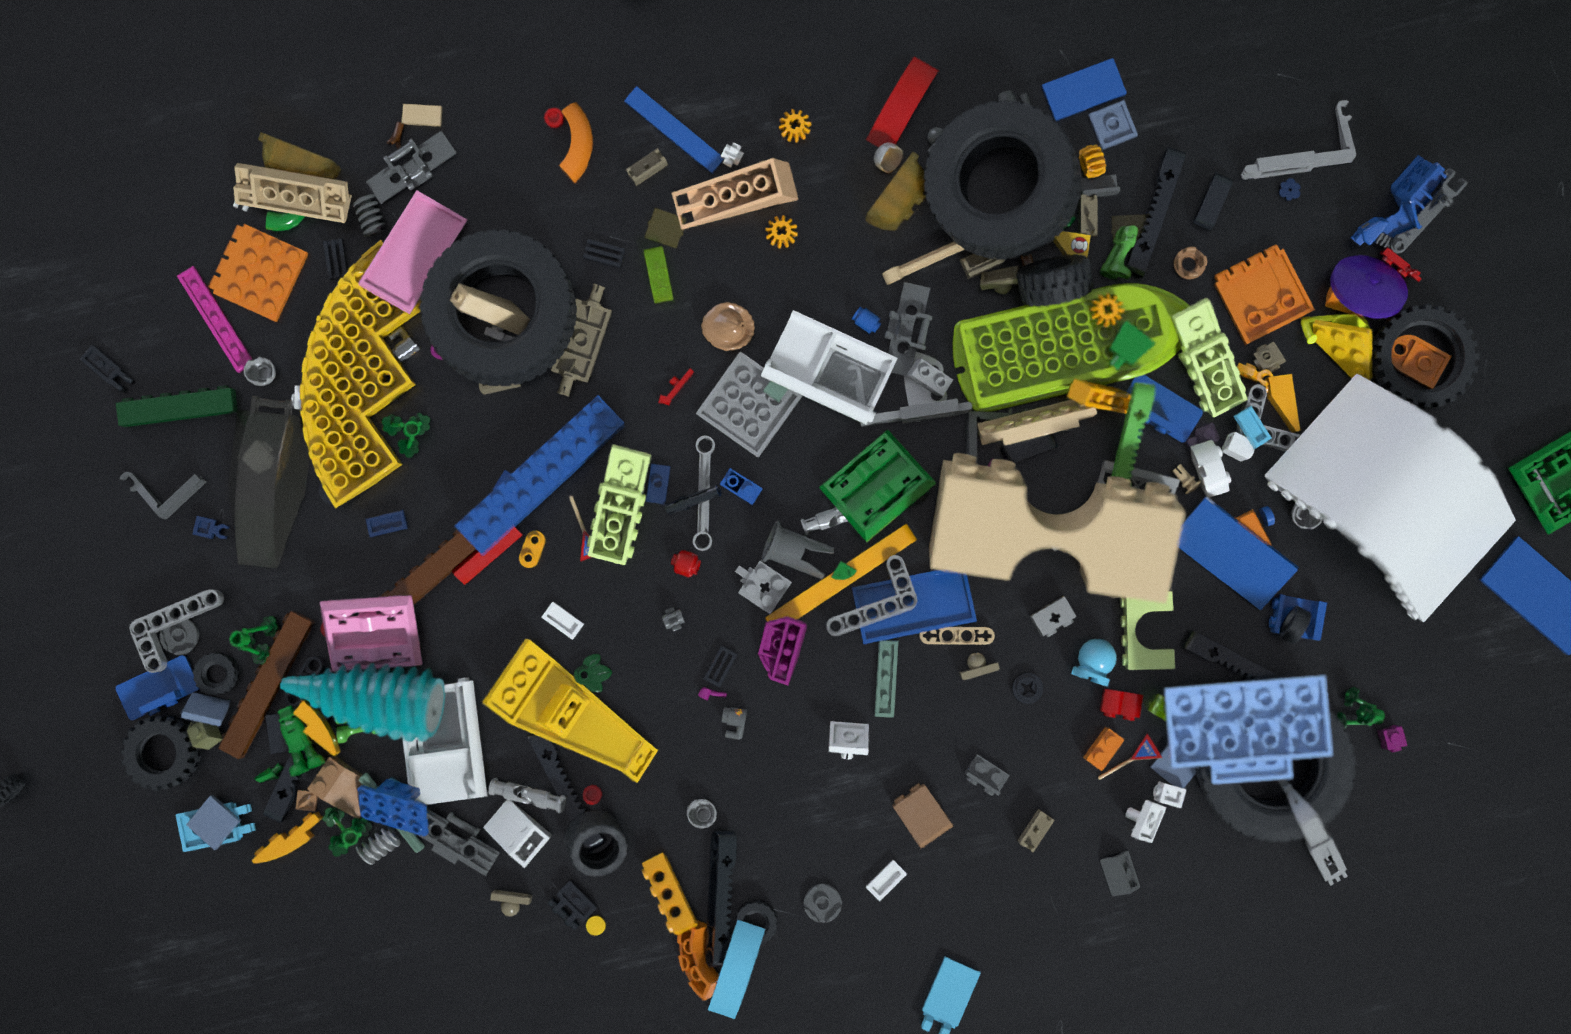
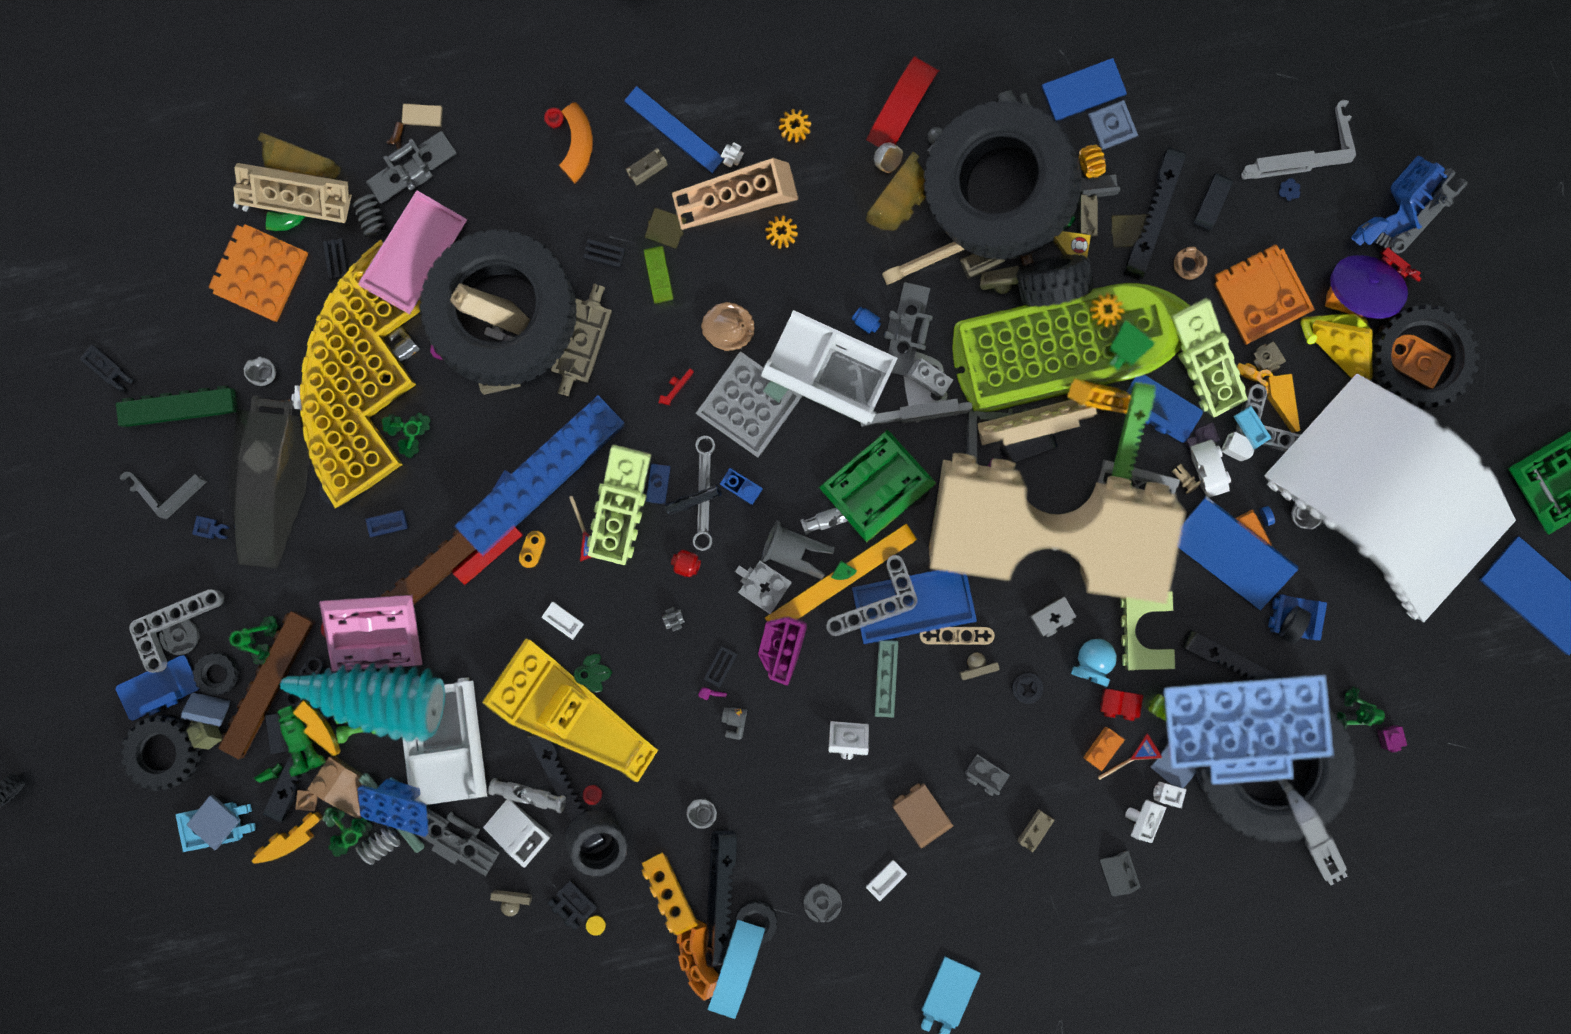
(215, 318): dark pink tile -> none
(1114, 264): bright green piece -> none

